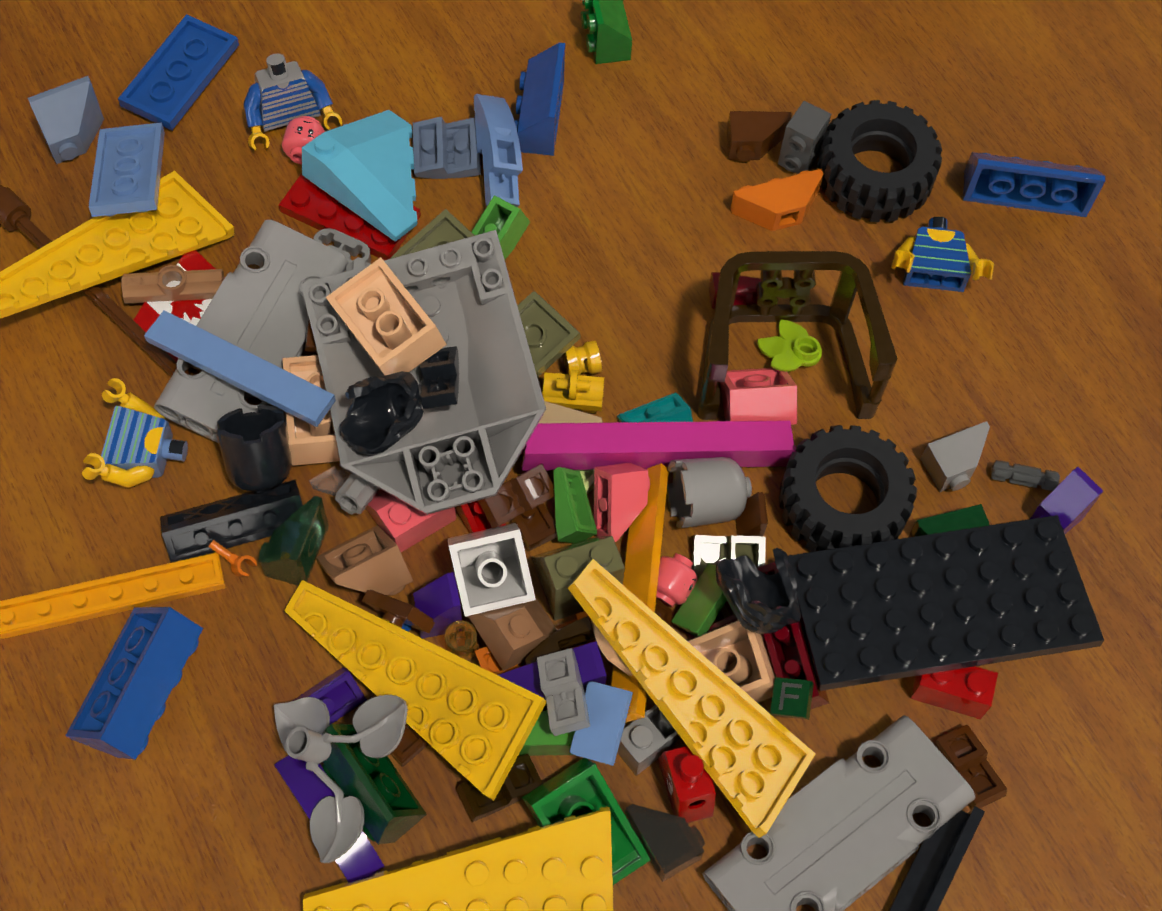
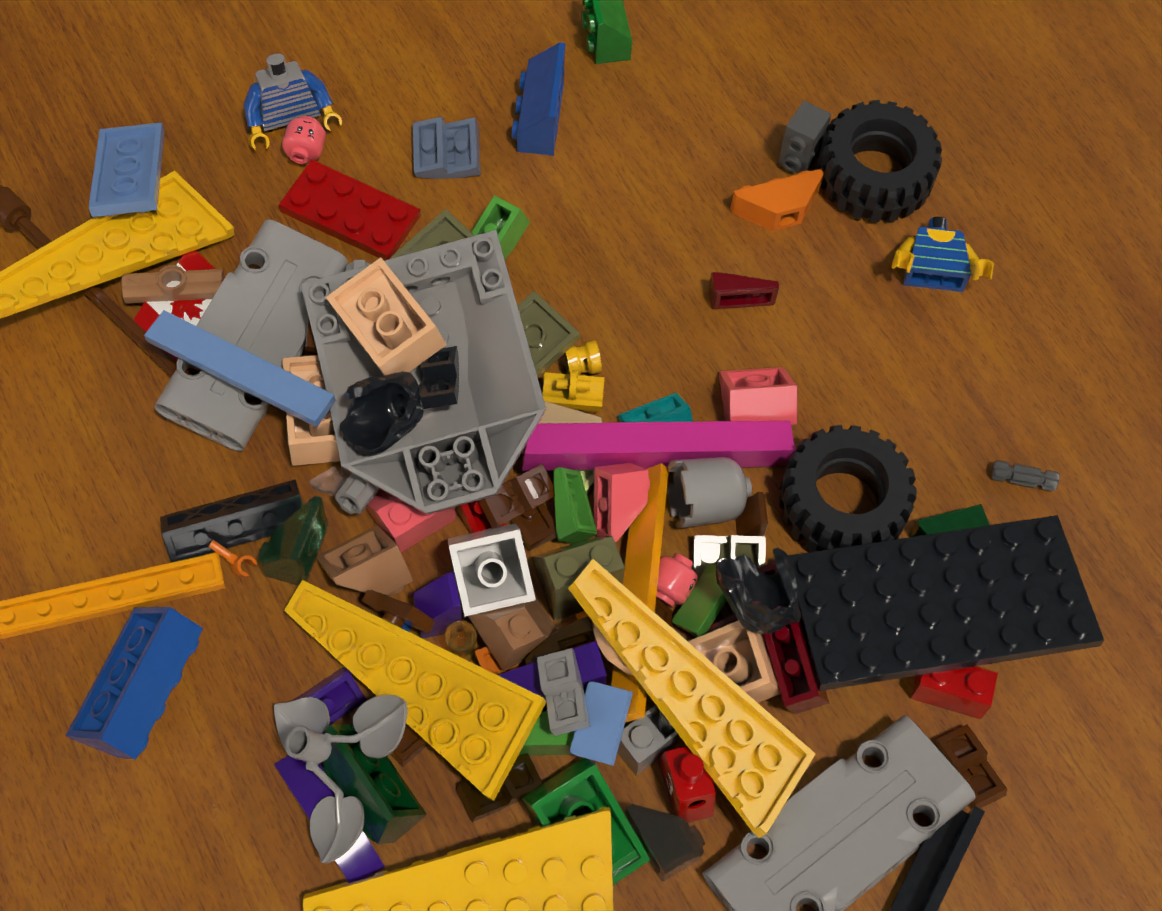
(68, 118): sand blue slope -> none
(135, 442): torso -> none
(178, 72): blue plate -> none
(255, 448): black cylinder -> none
(344, 244): light grey beam -> none
(367, 170): medium azure slope -> none
(500, 148): medium blue slope -> none
(754, 133): reddish brown slope -> none
(791, 347): lime plate -> none
(792, 698): dark green tile -> none
(852, 279): dark brown windscreen -> none
(955, 457): light grey slope -> none
(1031, 184): blue slope -> none
(1070, 499): slope -> none

